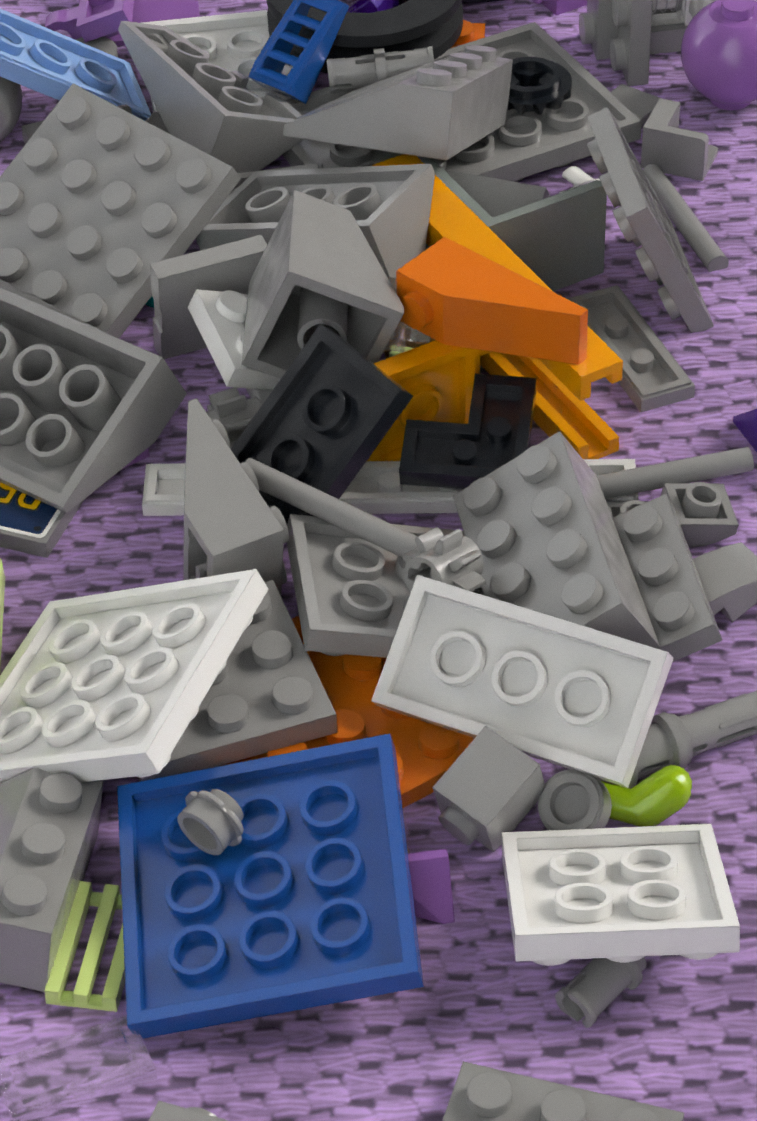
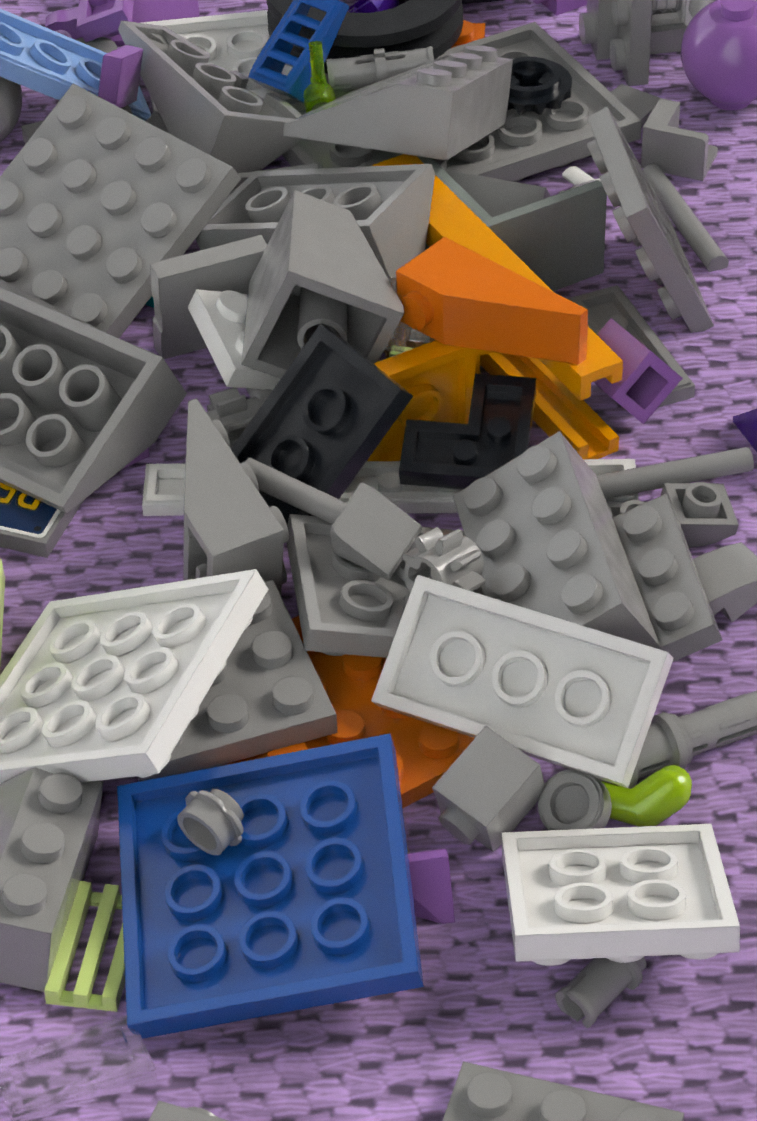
(121, 75): none -> medium lavender tile
(319, 89): none -> clear neon green hand
(373, 532): none -> light grey slope
(644, 377): none -> medium lavender brick

